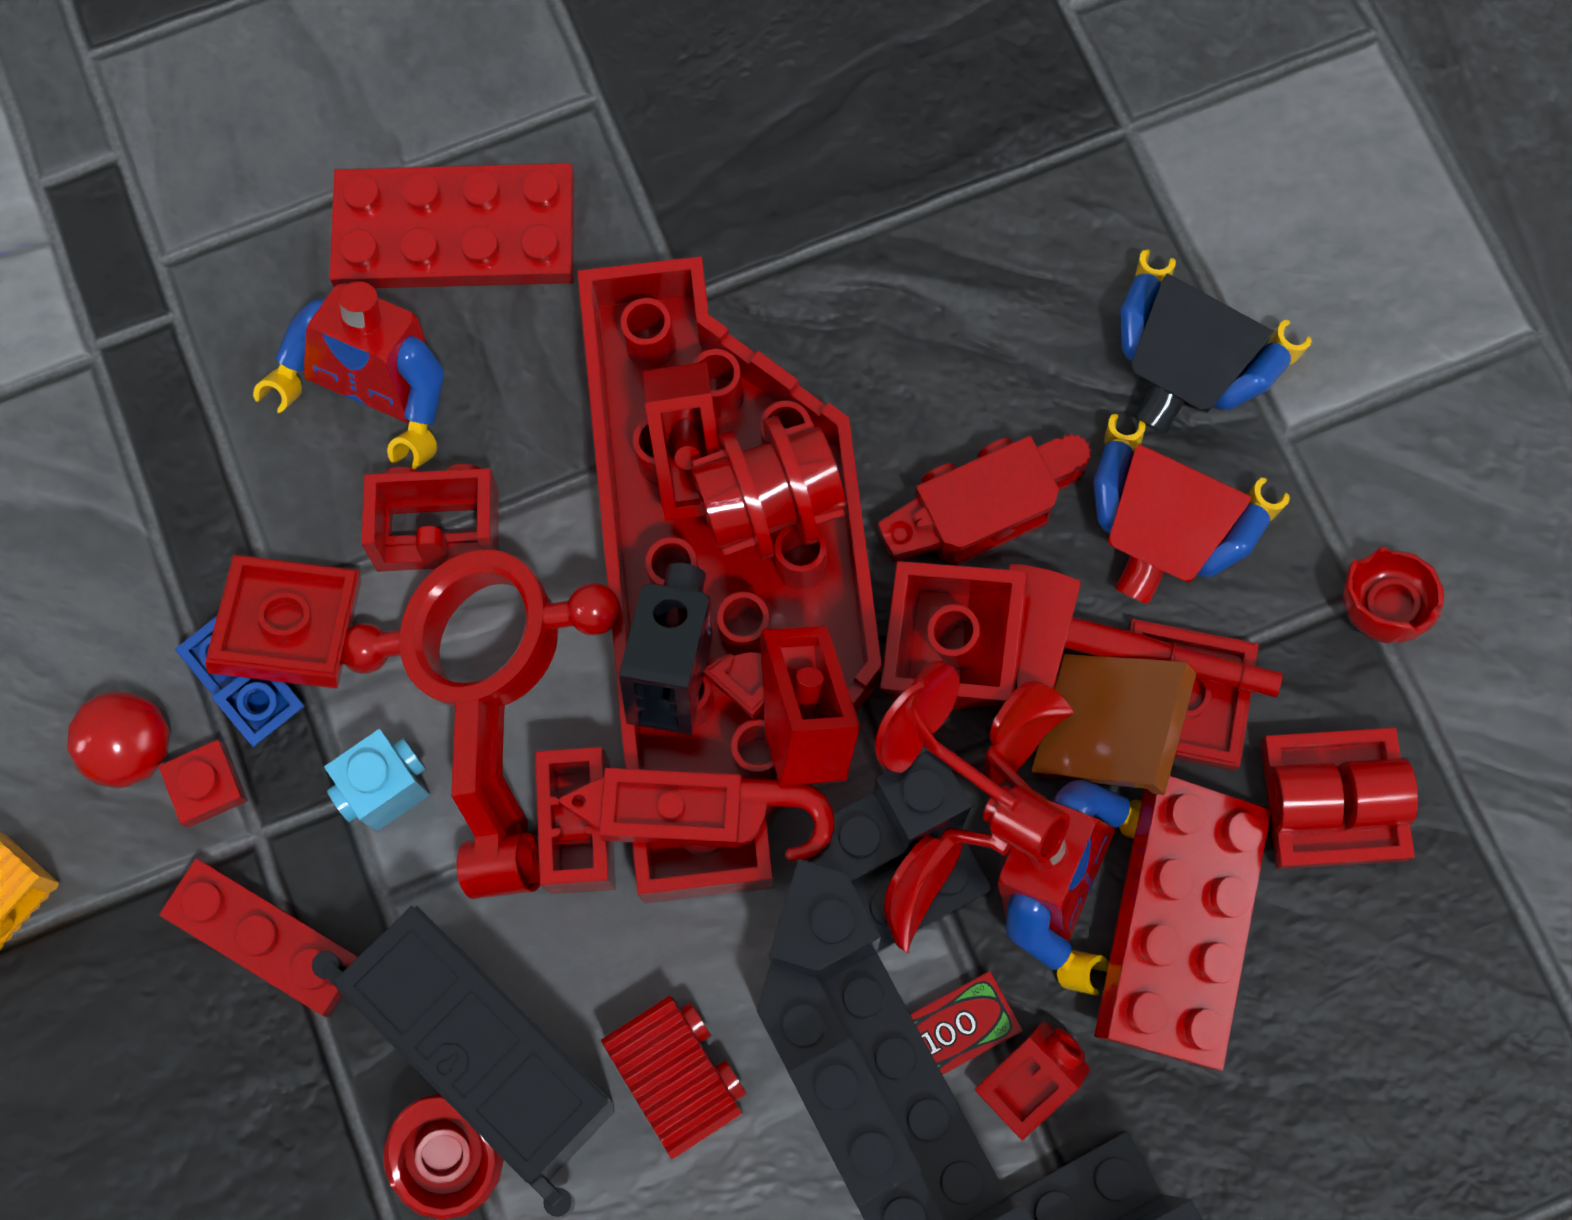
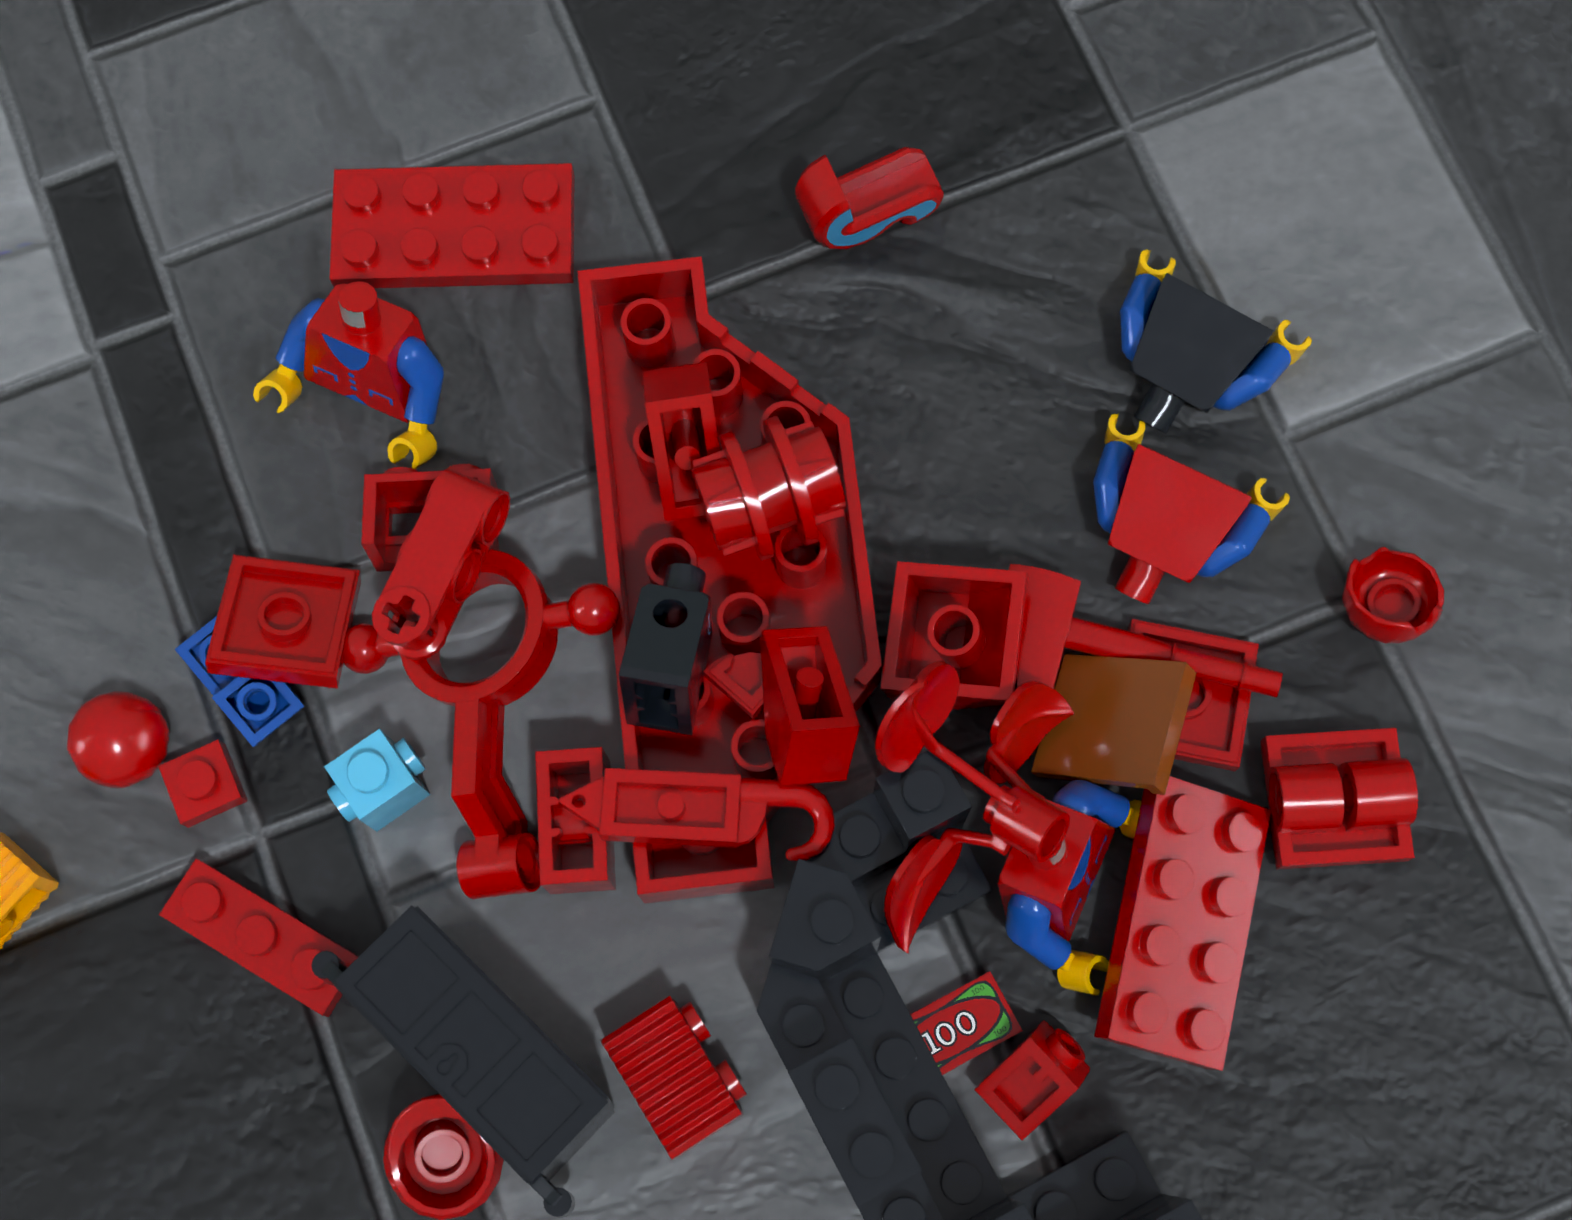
(439, 563): none -> red piece
(868, 199): none -> red animal
(986, 500): red hinge -> none

